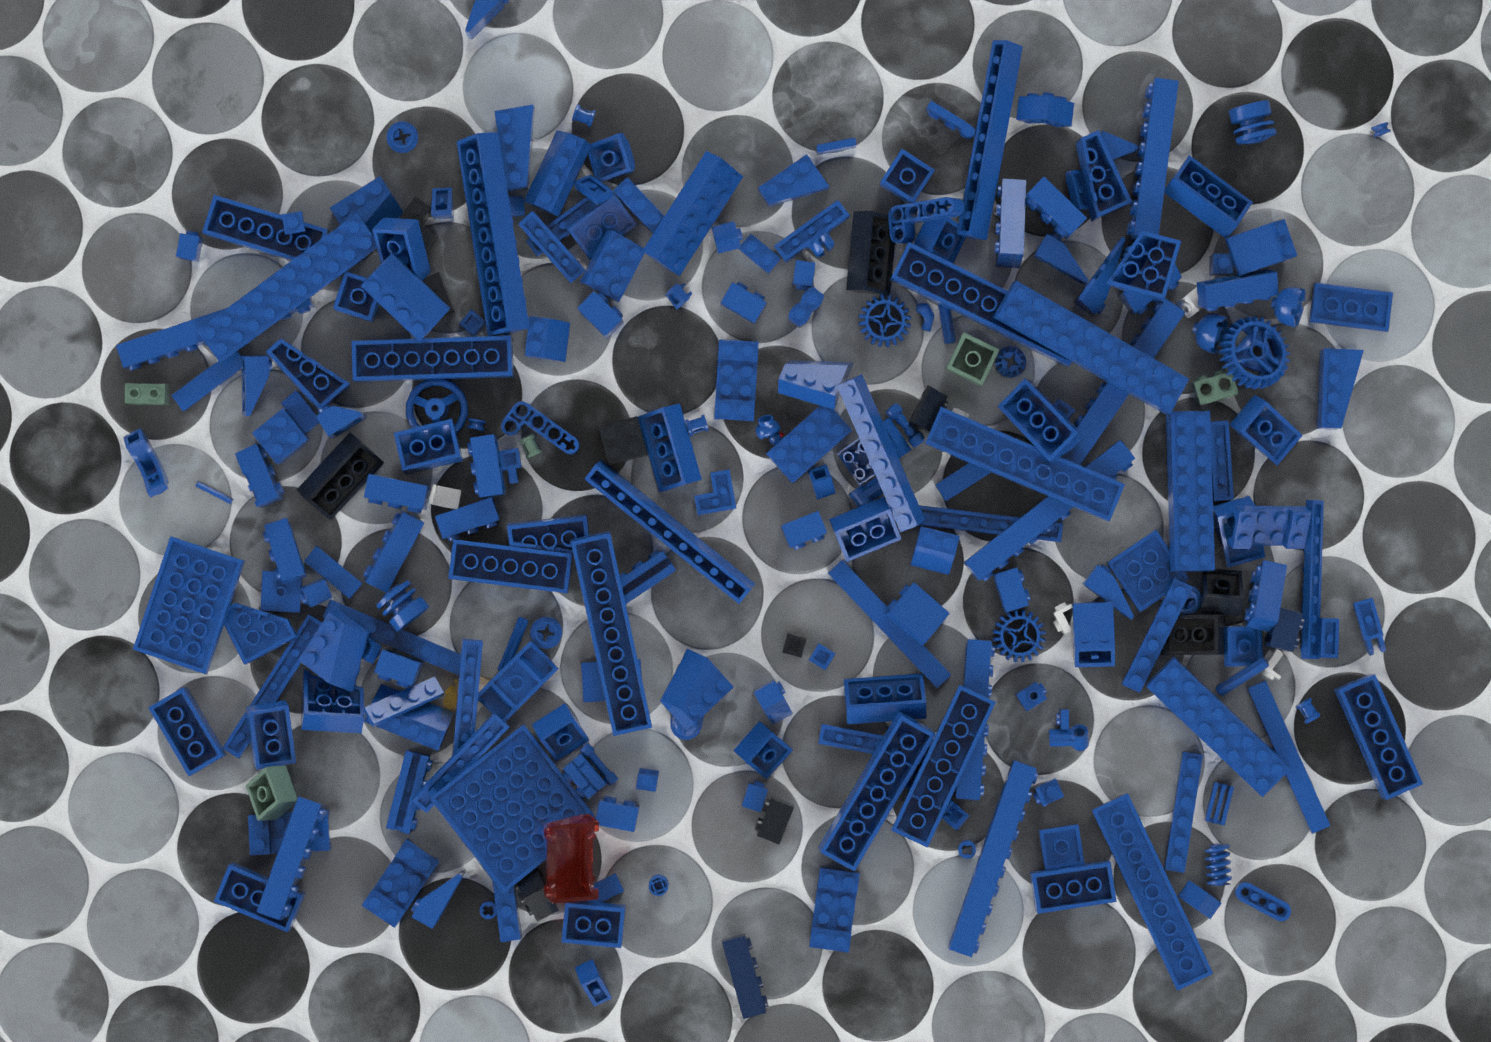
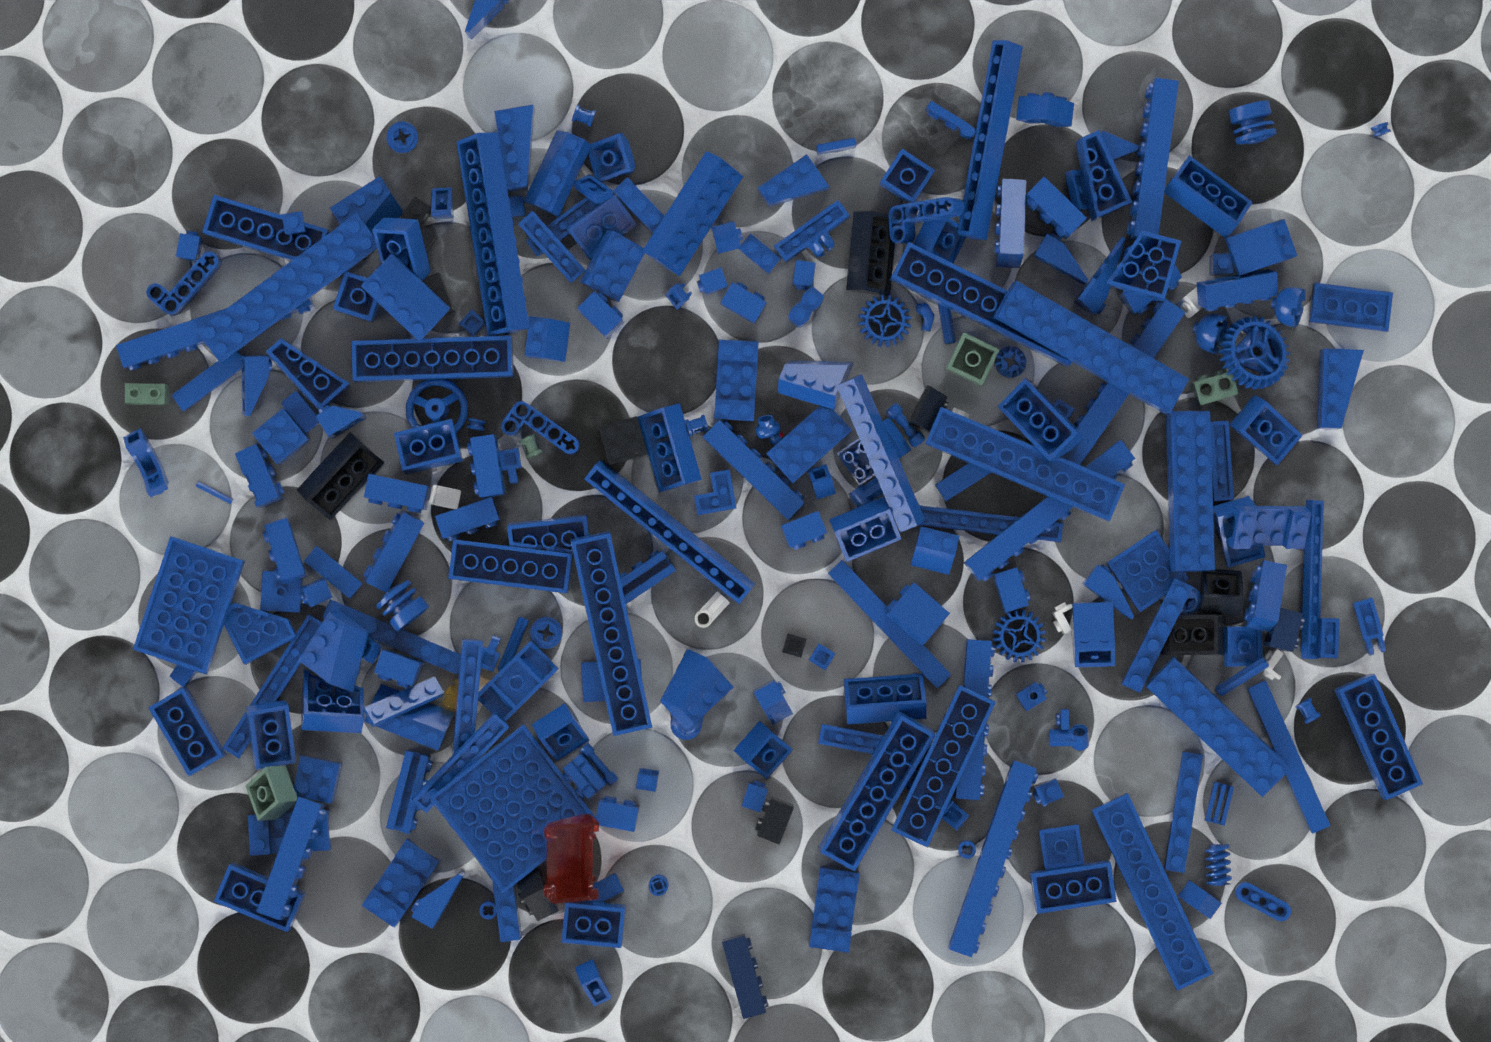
(182, 675): none -> blue slope
(187, 280): none -> blue beam
(317, 778): none -> blue brick
(490, 655): none -> blue plate
(712, 281): none -> blue brick
(712, 609): none -> white piece
(749, 465): none -> blue brick

